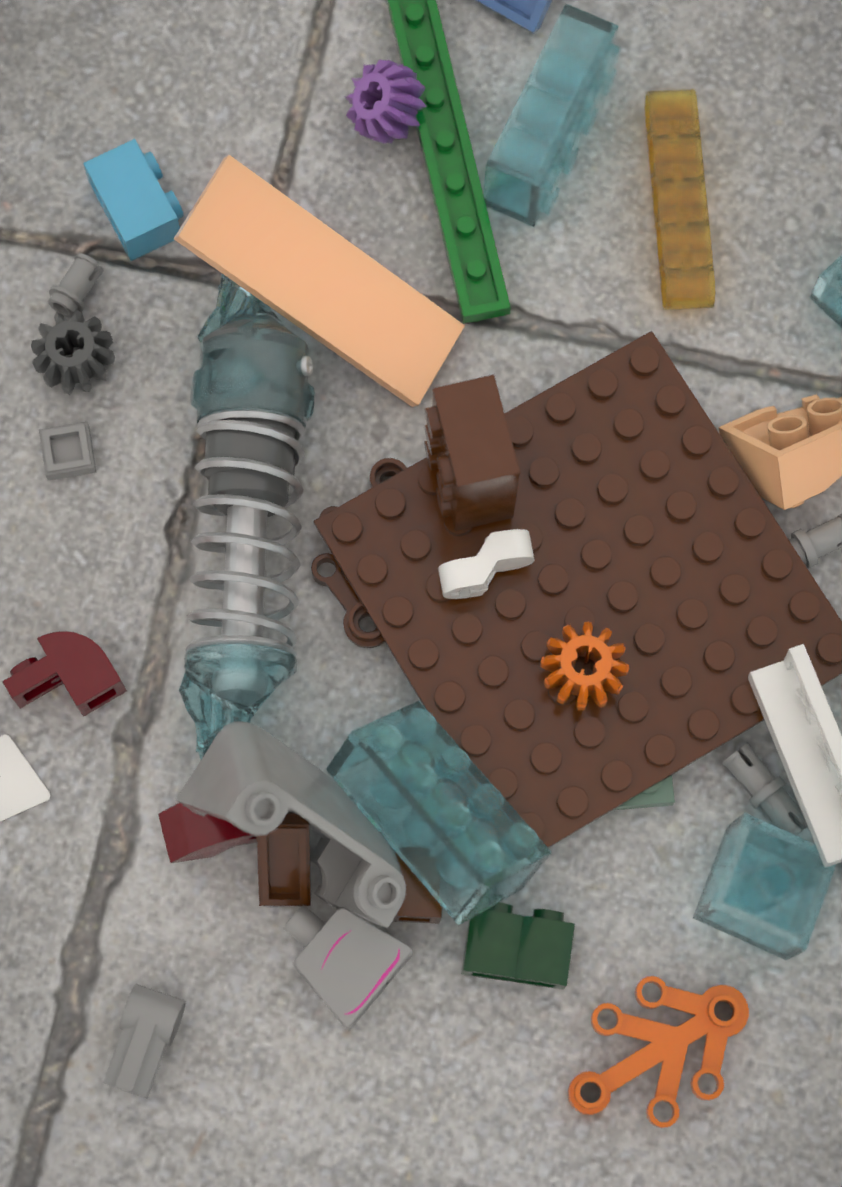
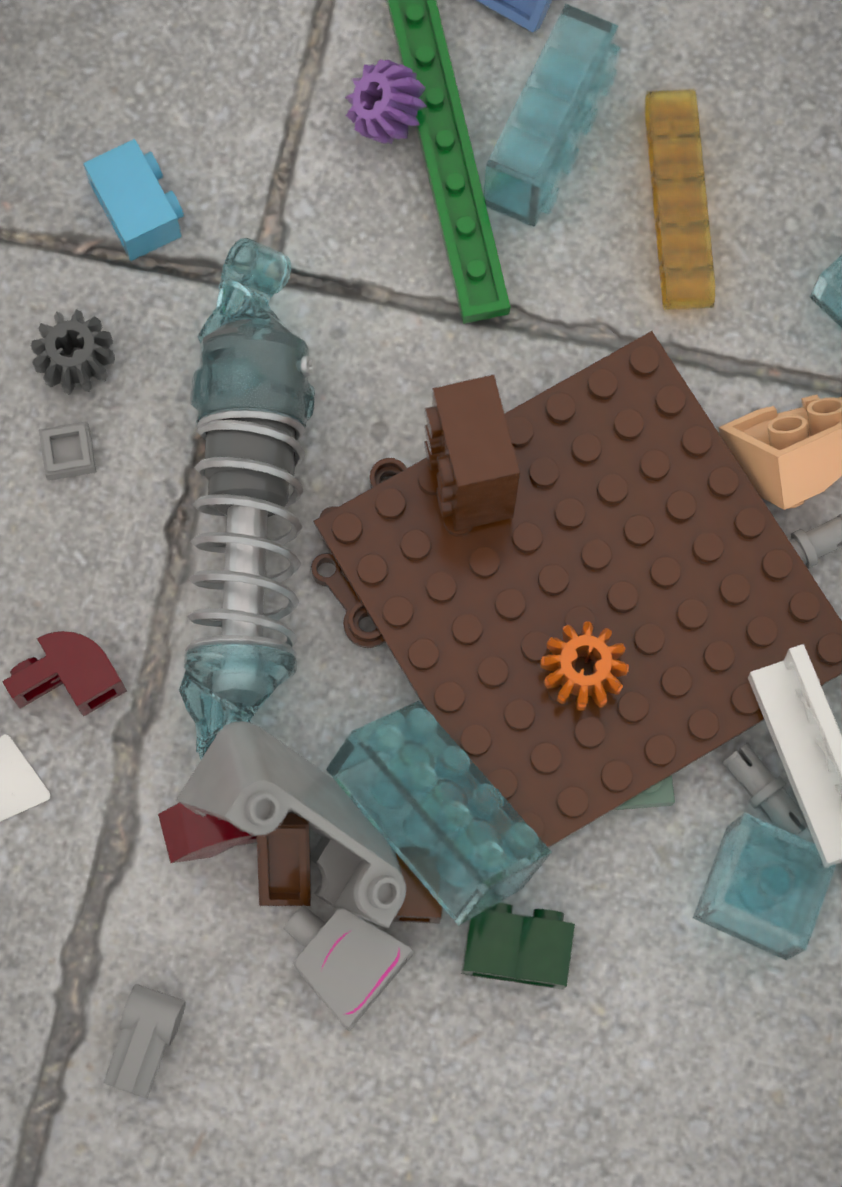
(75, 285): light grey pin -> none
(319, 281): light nougat tile -> none
(499, 553): white piece -> none
(666, 1046): orange plant -> none

